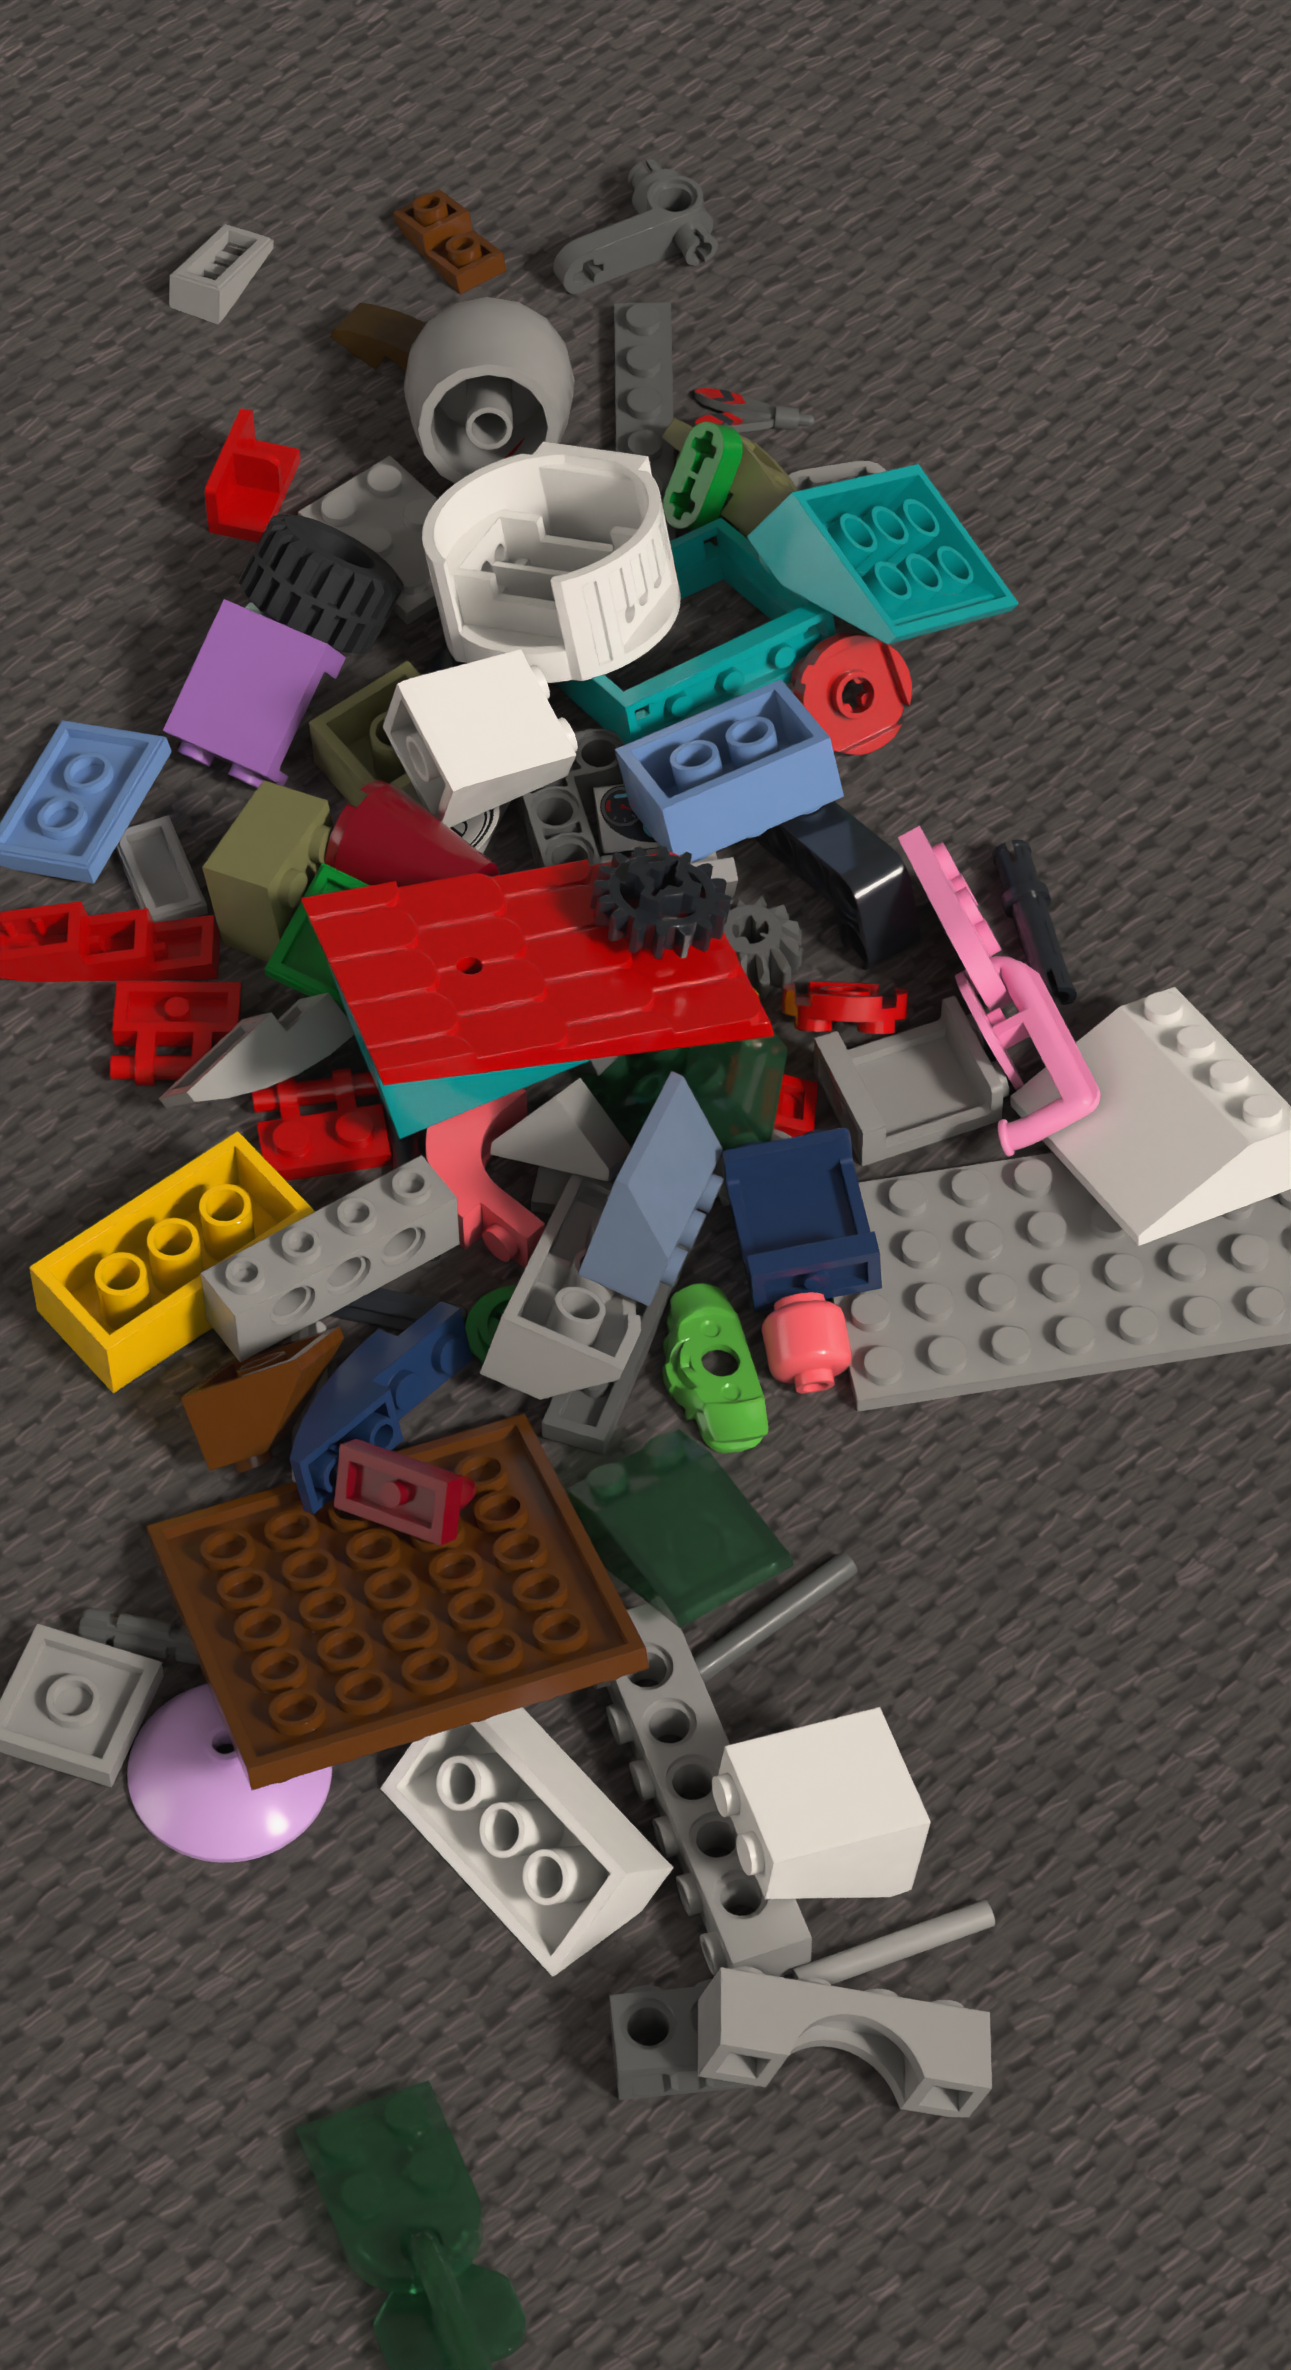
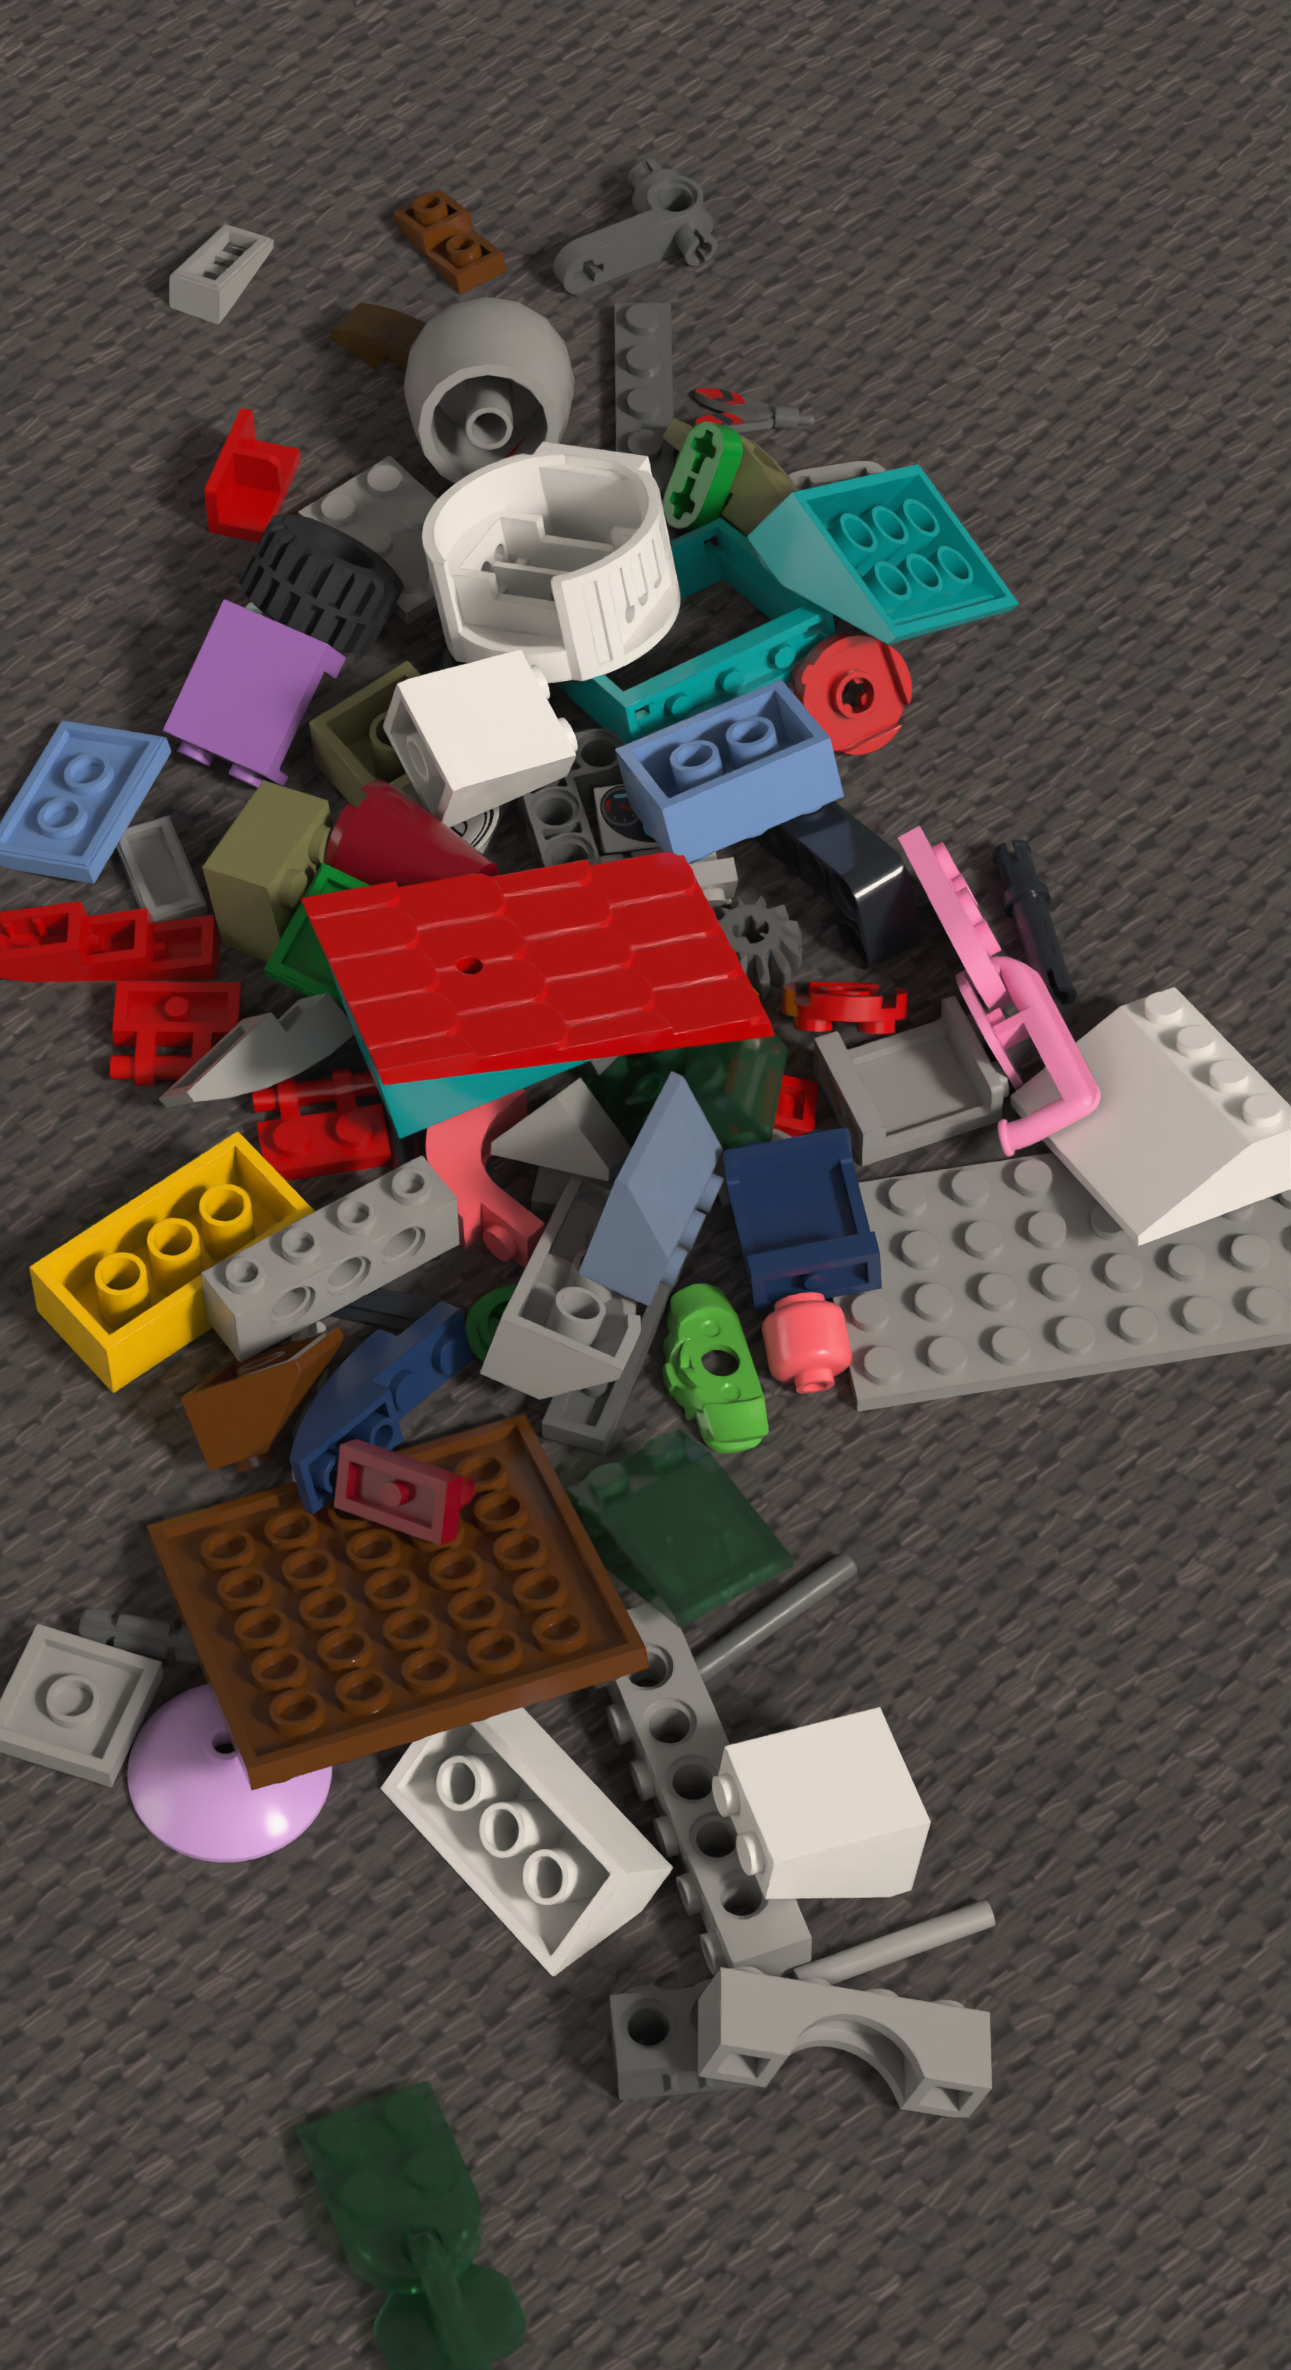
(660, 902): black gear -> none

